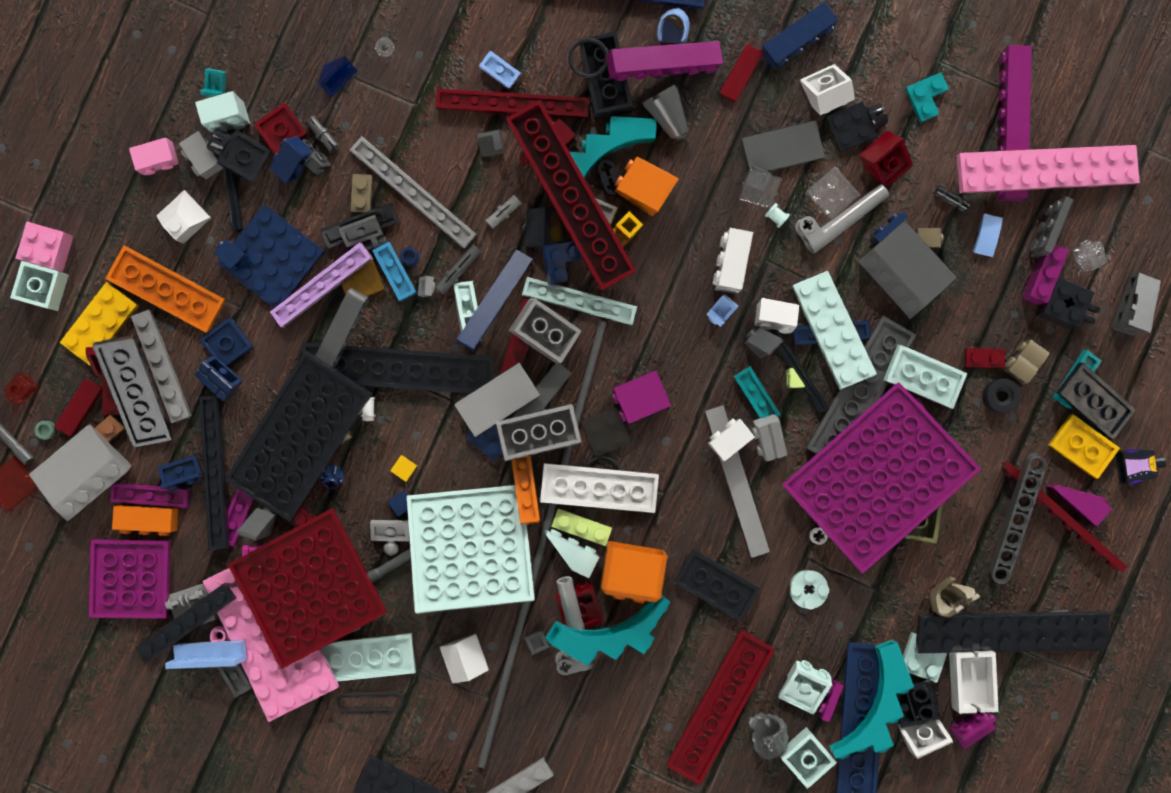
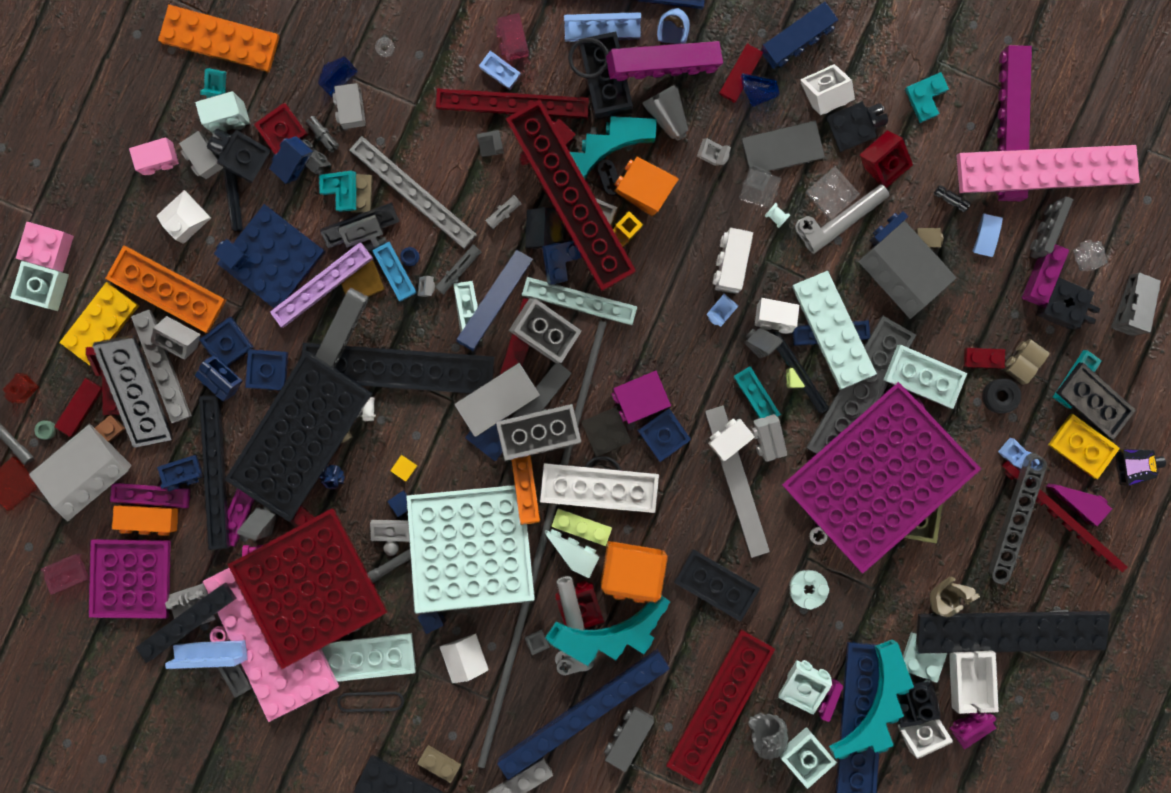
(65, 574): none -> clear pink plate
(175, 337): none -> light grey brick
(219, 38): none -> orange plate
(266, 369): none -> dark blue plate
(341, 184): none -> teal plate
(349, 105): none -> light grey brick
(431, 621): none -> dark blue brick
(439, 764): none -> dark tan plate
(512, 36): none -> clear pink brick
(582, 714): none -> dark blue brick
(588, 25): none -> light blue fence
(628, 738): none -> dark grey brick
(664, 435): none -> dark blue plate
(713, 152): none -> light grey bracket
(759, 89): none -> clear blue slope
(1016, 454): none -> light blue slope

